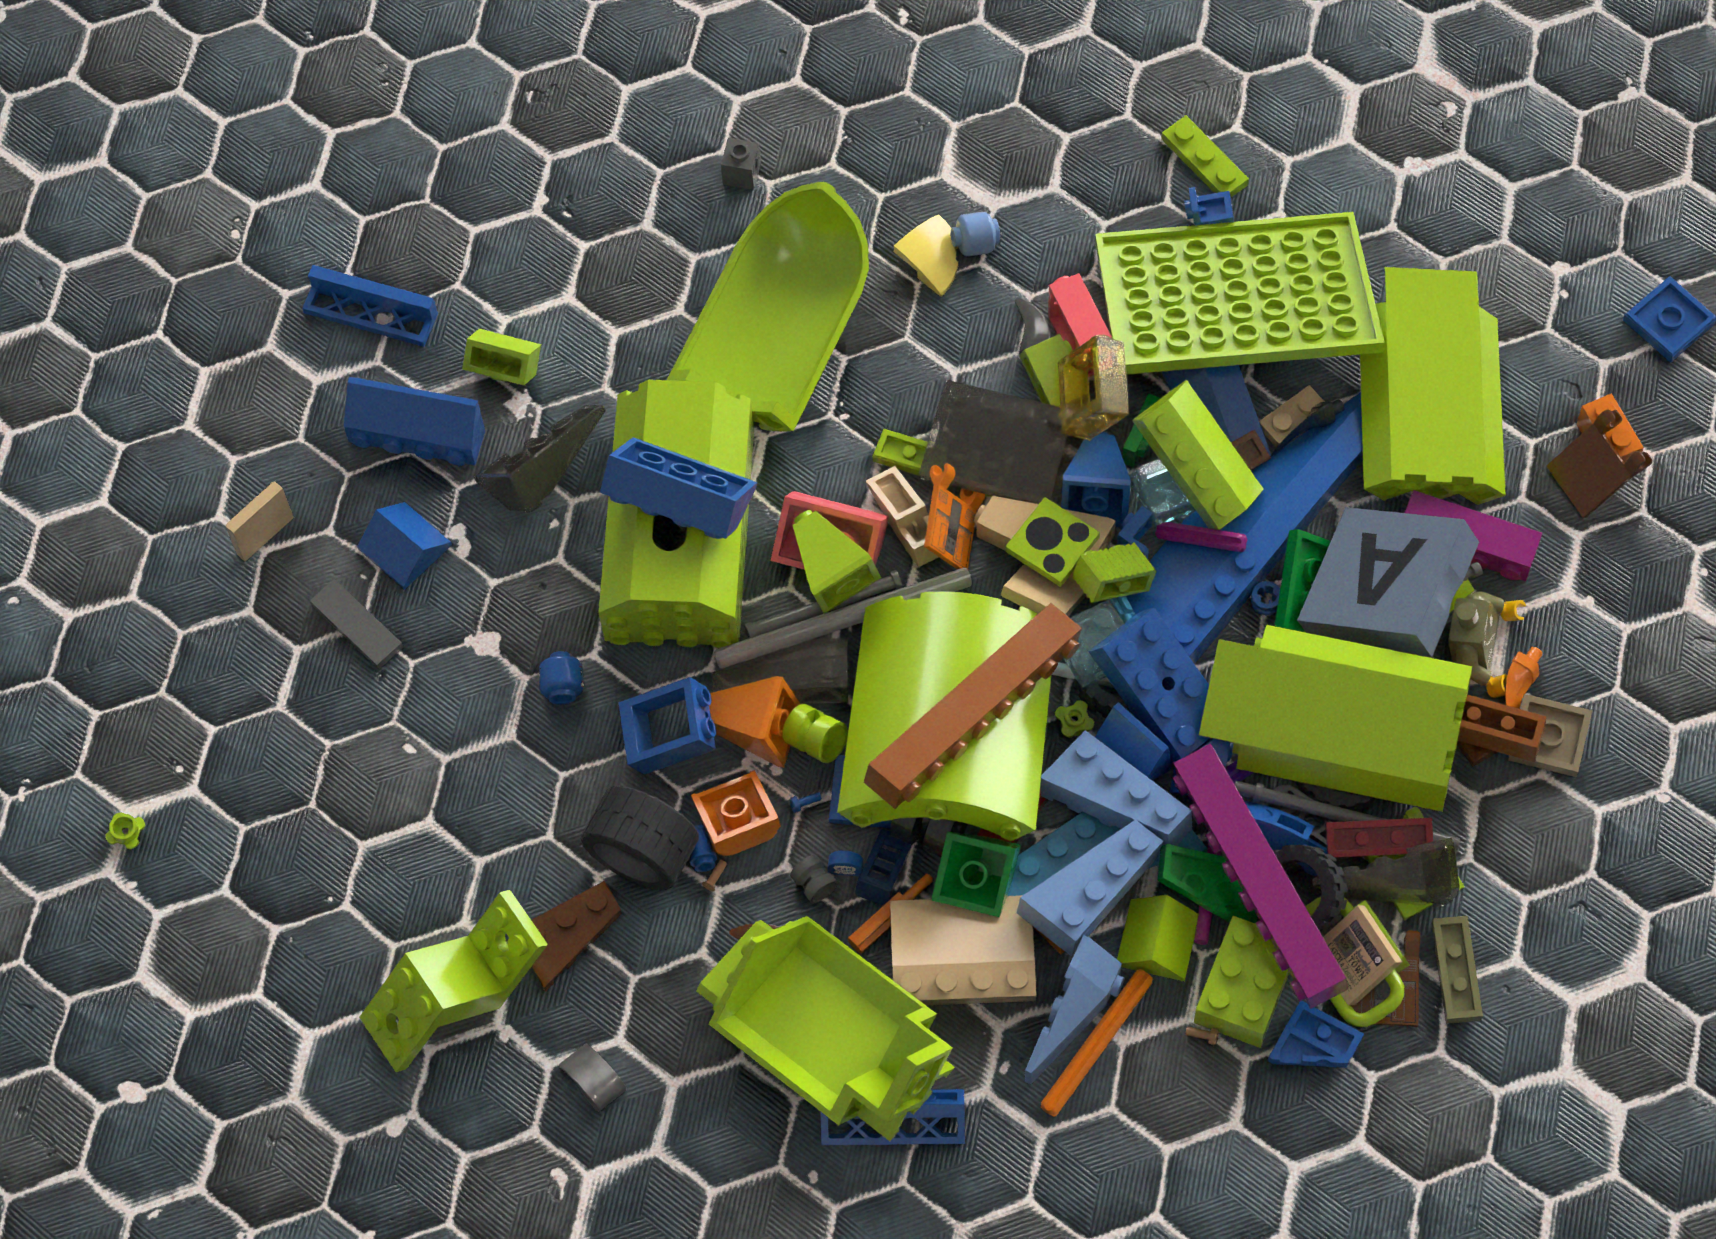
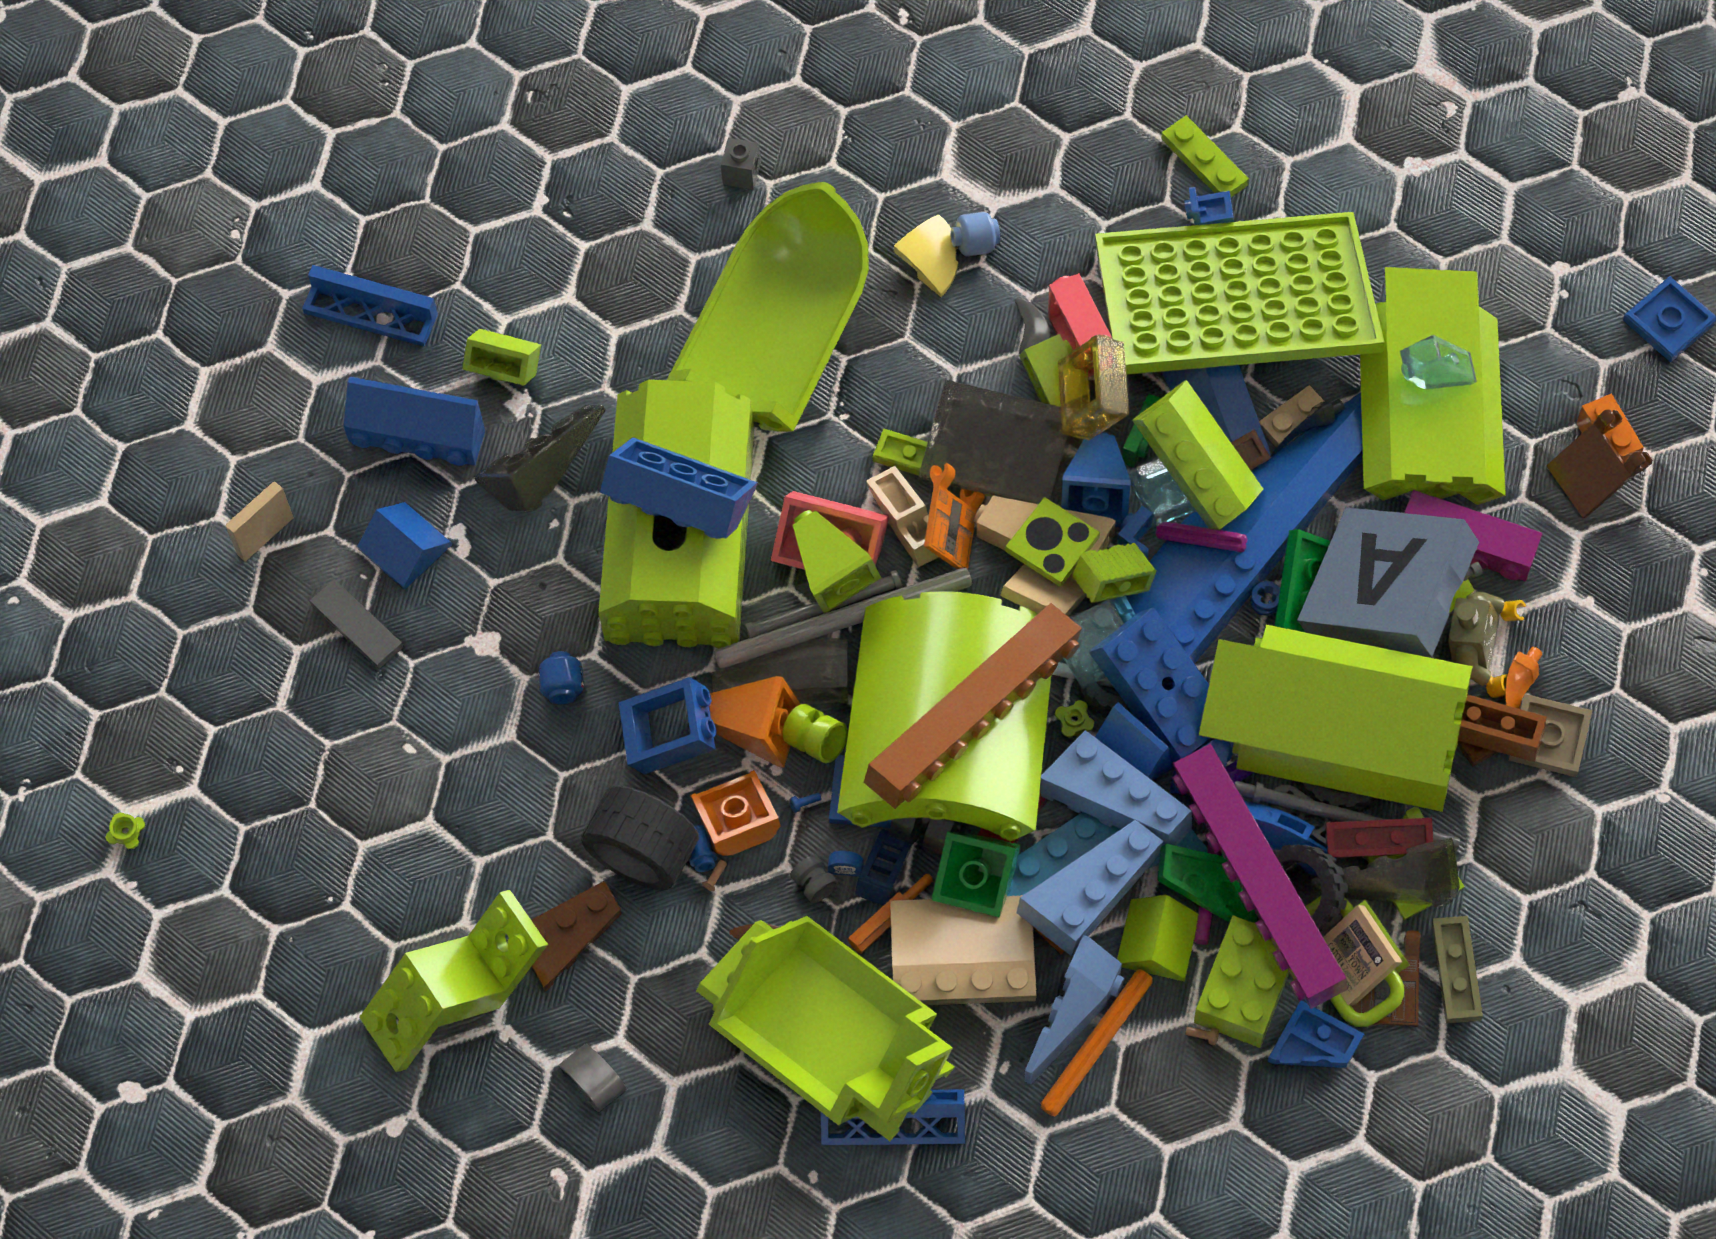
(1437, 364): none -> clear light blue slope

